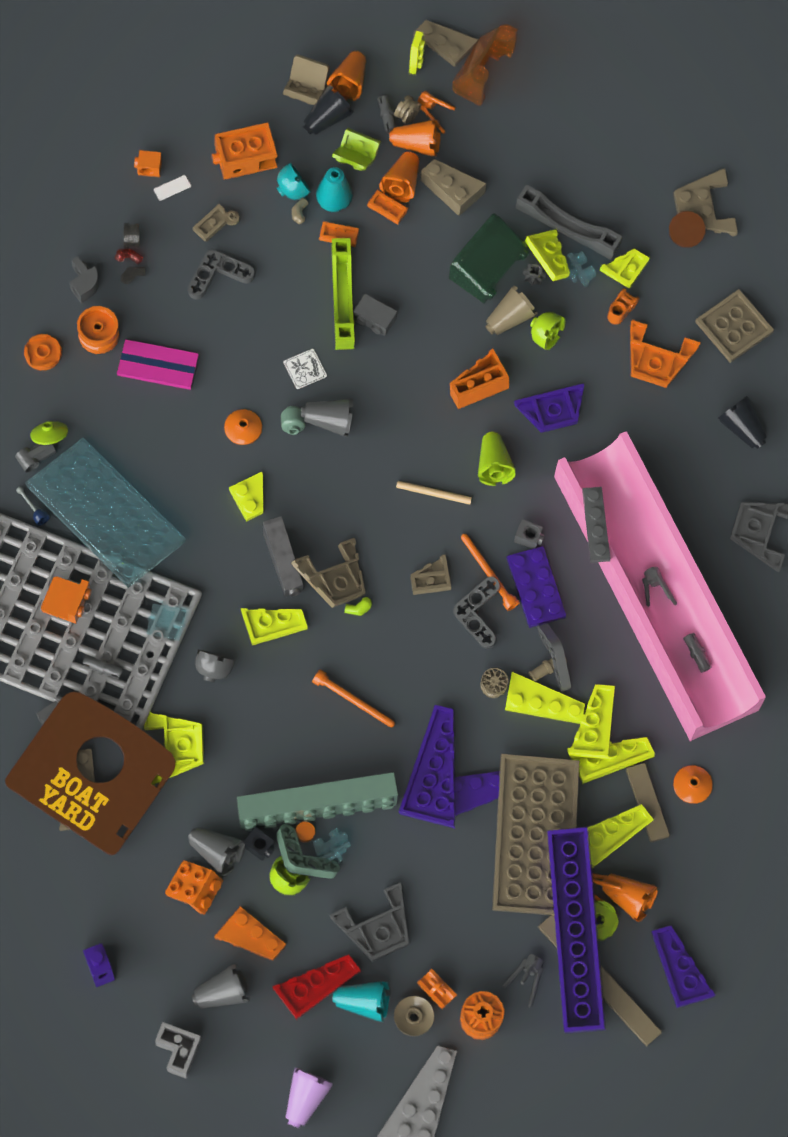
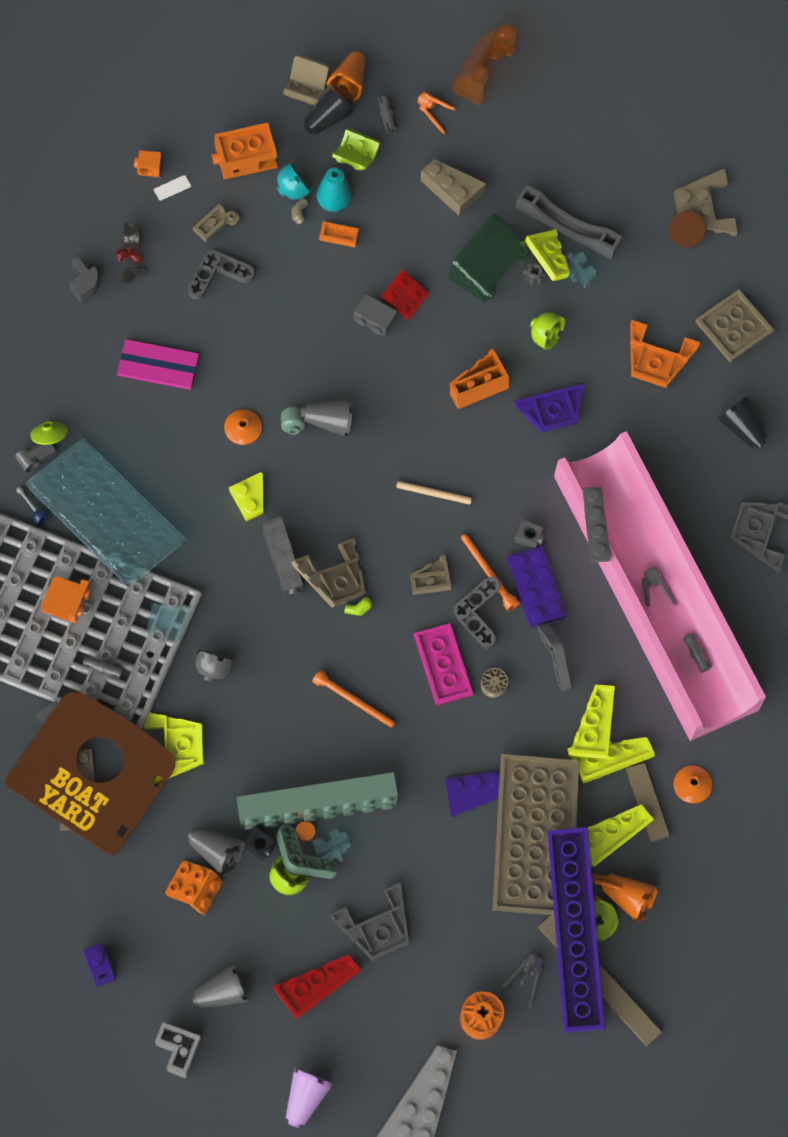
(42, 352): orange tile -> none
(98, 329): orange wheel -> none
(248, 933): orange wing -> none
(272, 624): neon yellow wing -> none
(305, 369): white sticker -> none
(342, 293): lime arch -> none
(364, 999): teal cone -> none
(387, 207): orange plate -> none
(401, 178): orange cone -> none
(404, 294): none -> red hinge
(407, 109): dark tan wheel -> none
(417, 52): neon yellow wing -> none
(417, 137): orange cone -> none
(419, 1007): dark tan dish -> none
(432, 781): dark purple wing -> none
(437, 989): orange hips -> none
(443, 664): none -> dark pink tile
(446, 42): dark tan wing -> none
(495, 461): lime cone -> none
(510, 312): dark tan cone -> none
(538, 700): neon yellow wing -> none
(542, 670): dark tan pin -> none
(624, 305): orange piece -> none
(626, 268): neon yellow wing -> none
(680, 970): dark purple wing -> none

